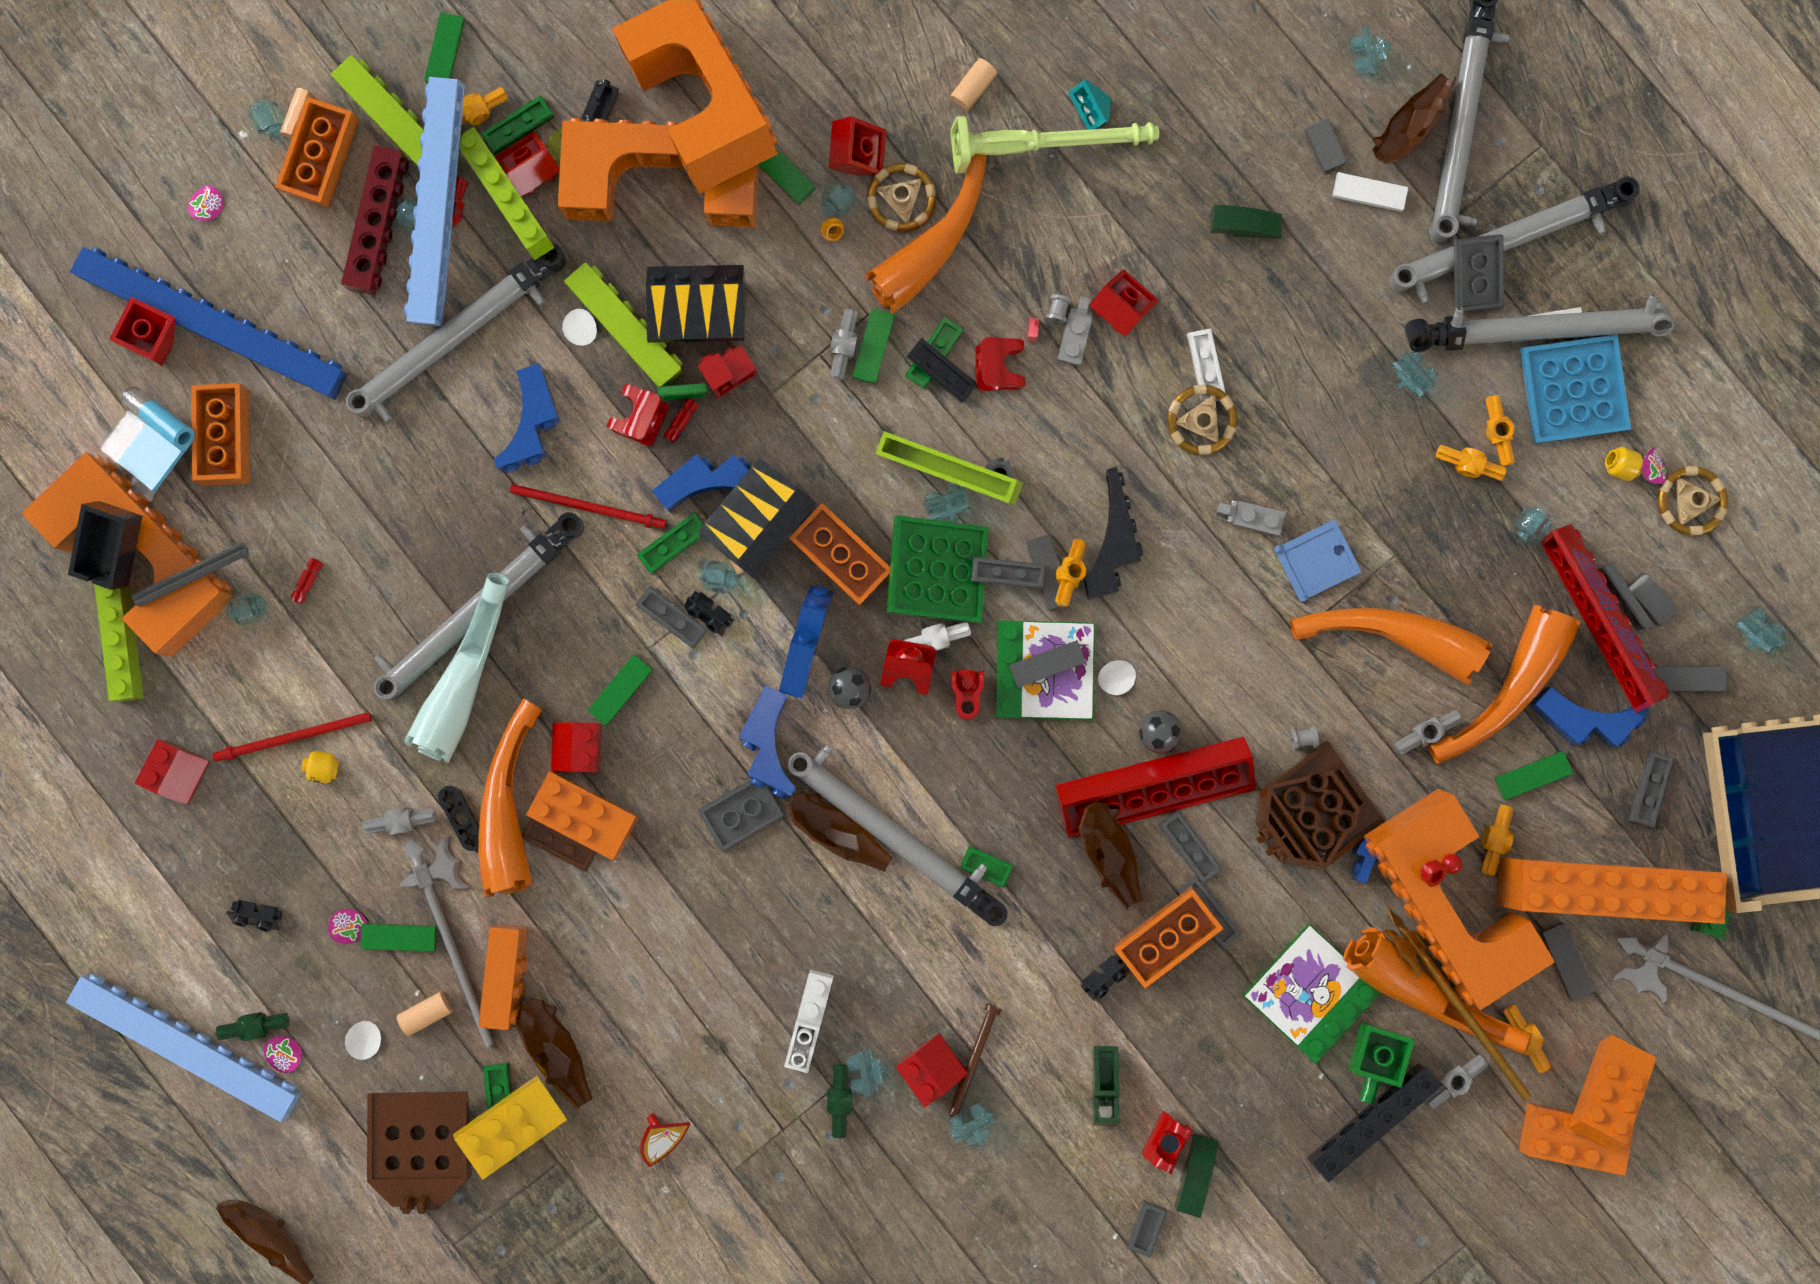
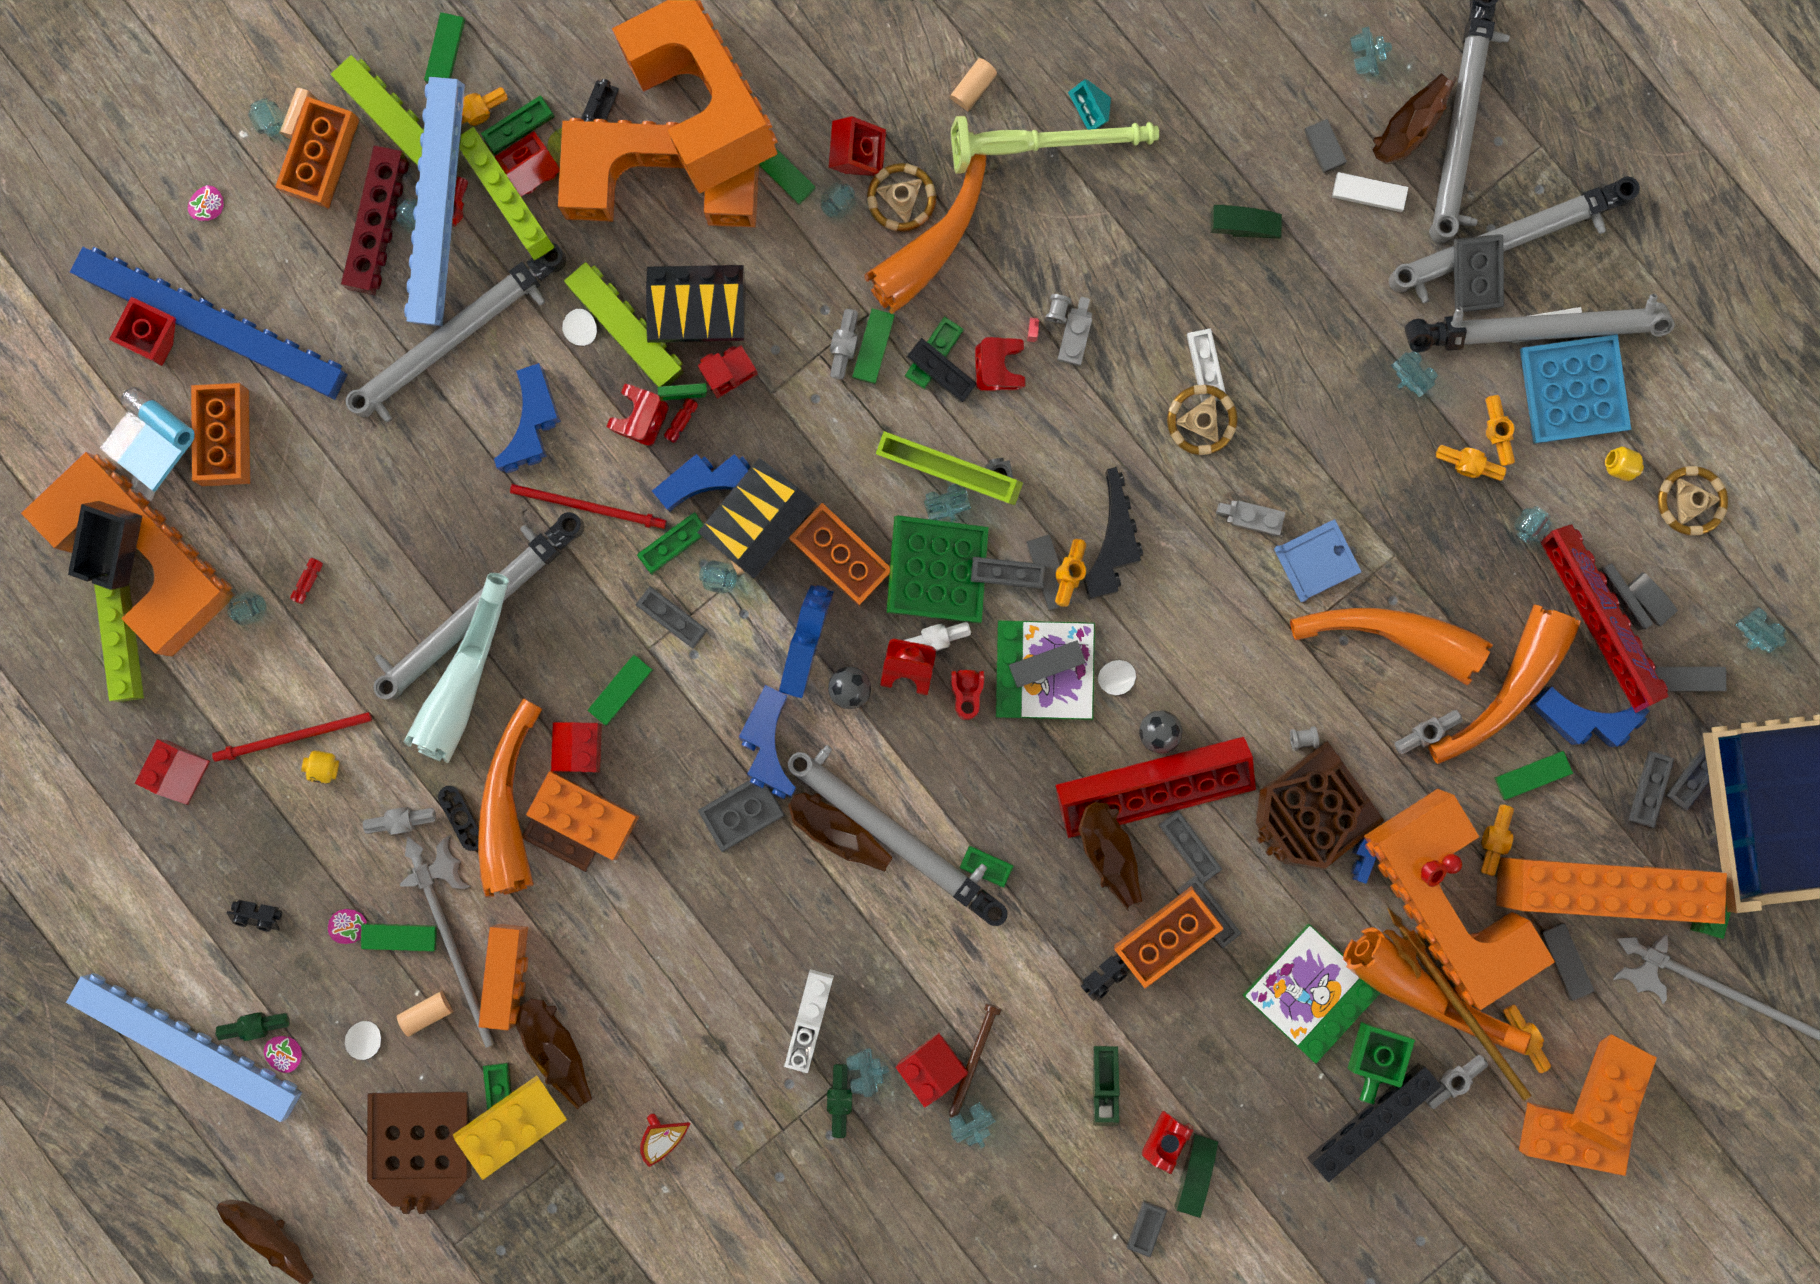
(190, 574): dark grey axle -> none
(699, 607): black hinge -> none
(836, 233): light orange plate -> none
(1123, 302): red slope -> none
(1653, 467): sticker -> none
(1690, 782): none -> dark grey tile

